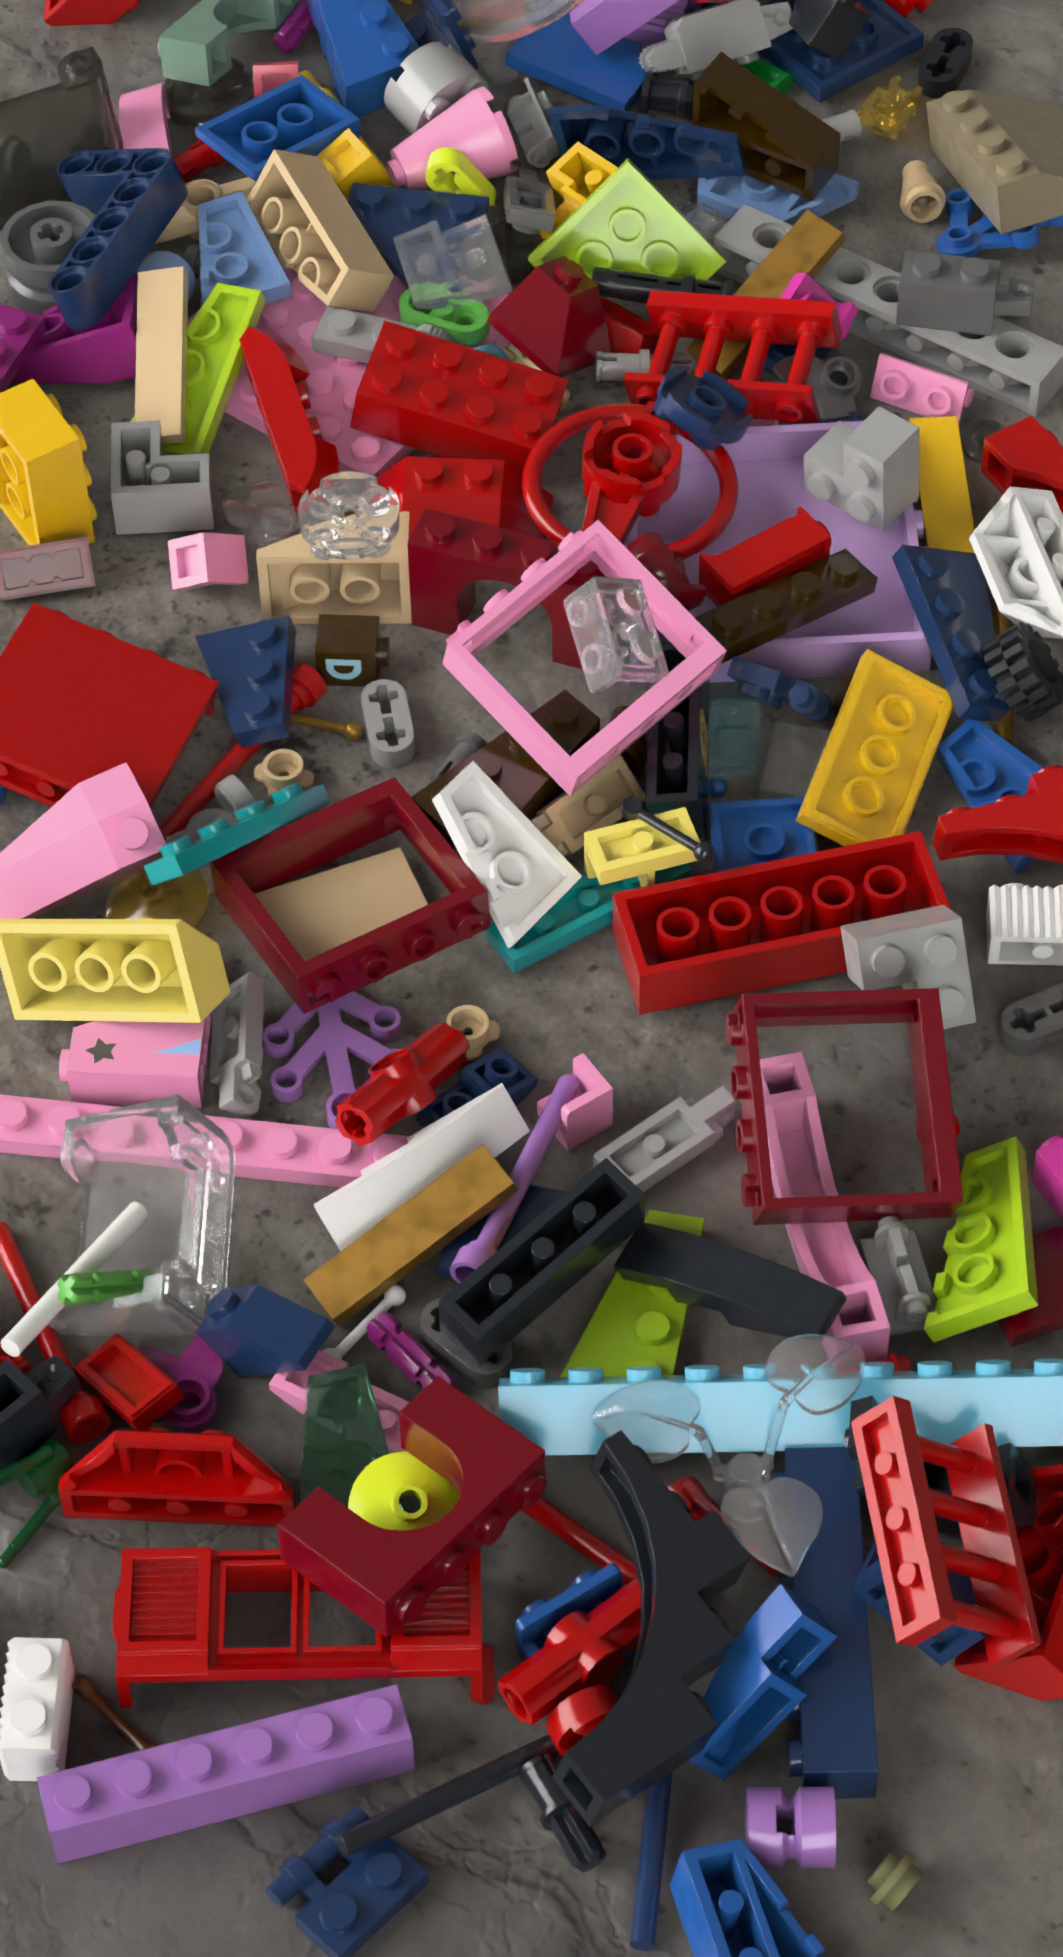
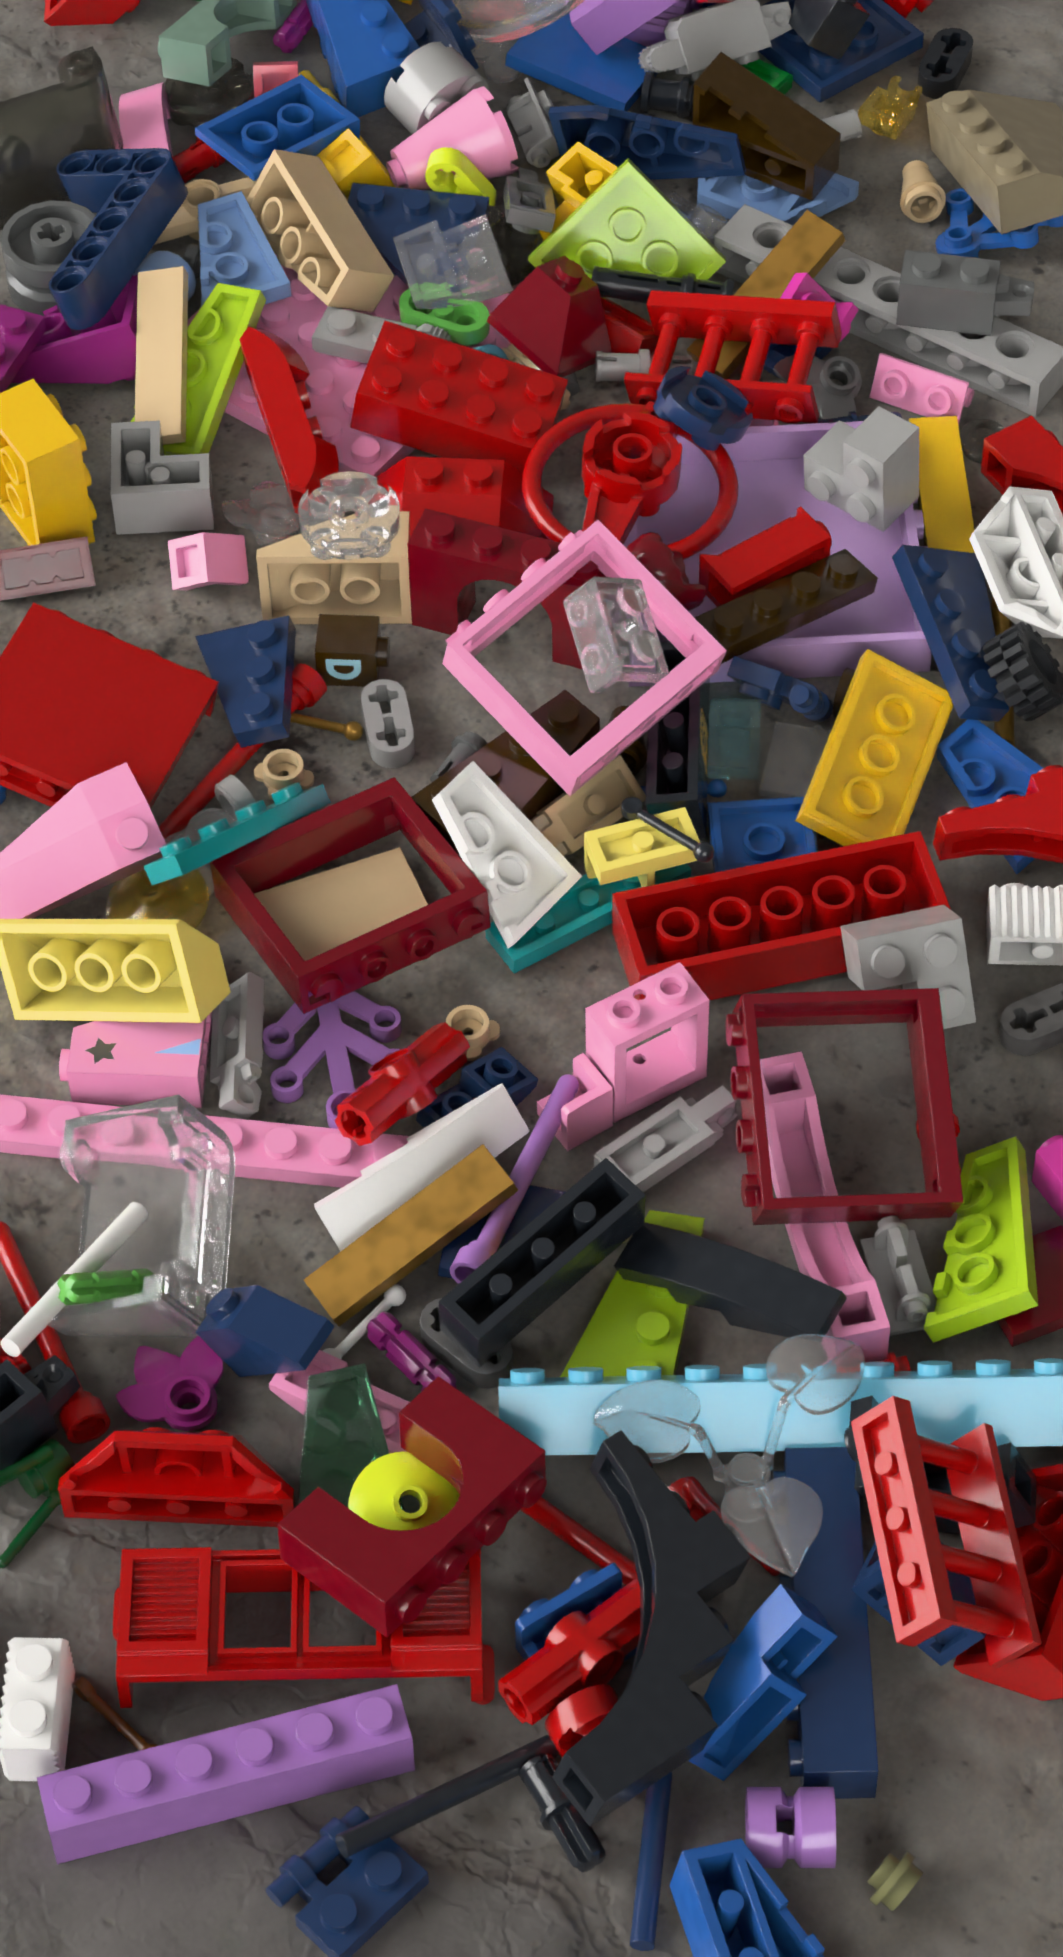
(129, 1382): red tile -> none
(662, 1063): none -> bright pink window

